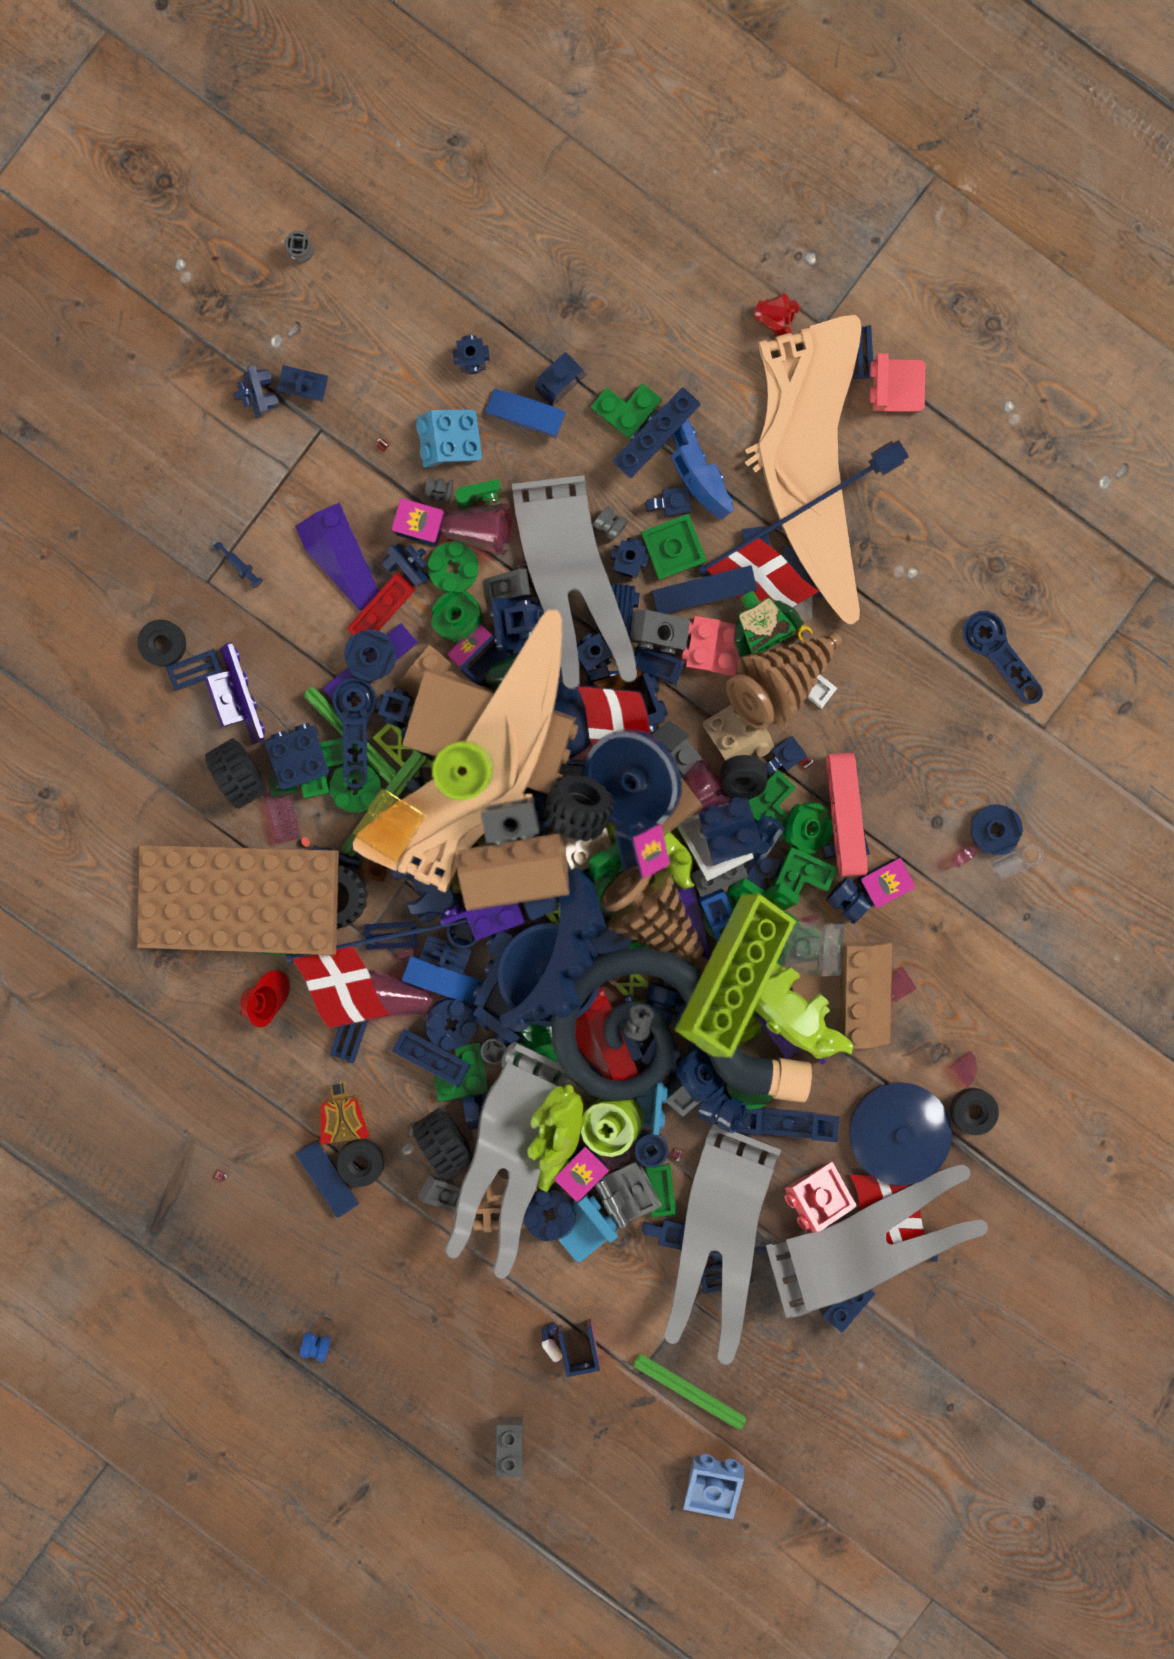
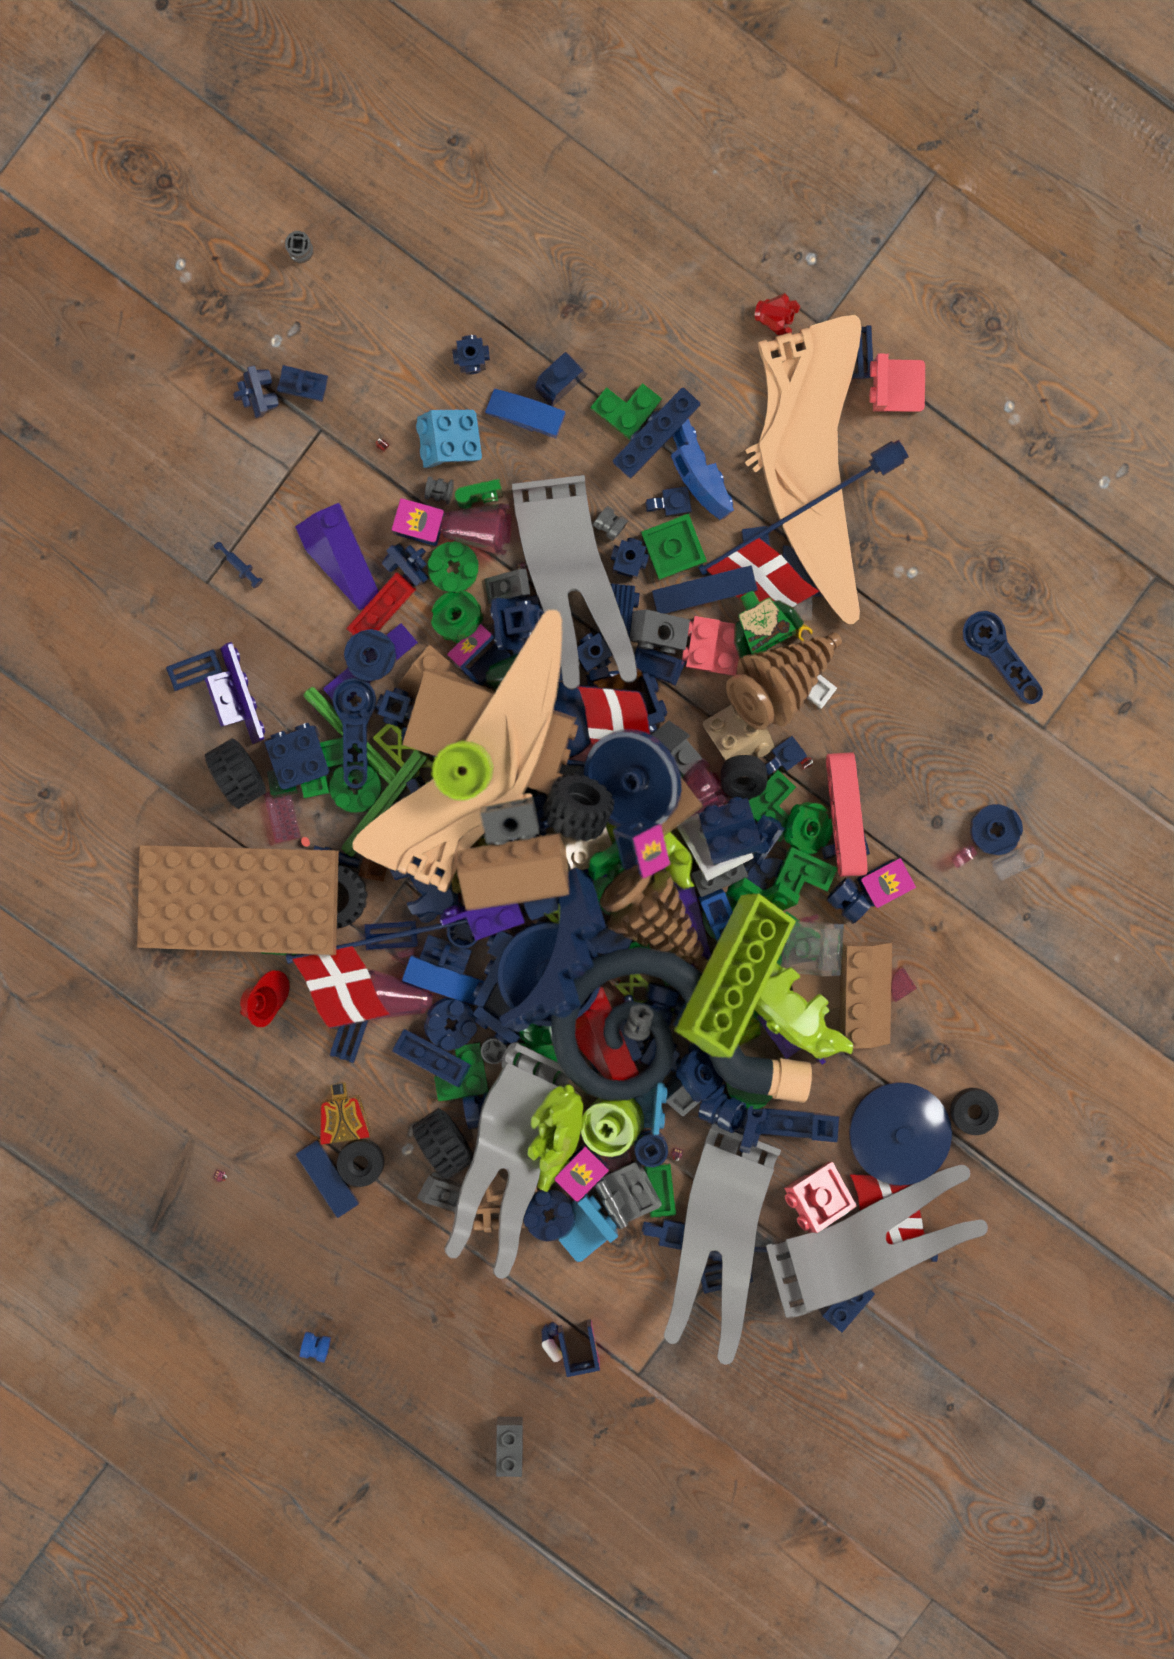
(147, 639): black tyre -> none
(389, 825): clear yellow slope -> none
(689, 1391): bright green axle -> none
(714, 1486): medium blue plate -> none
(750, 1136): none -> dark blue plate
(966, 1068): clear pink tile -> none

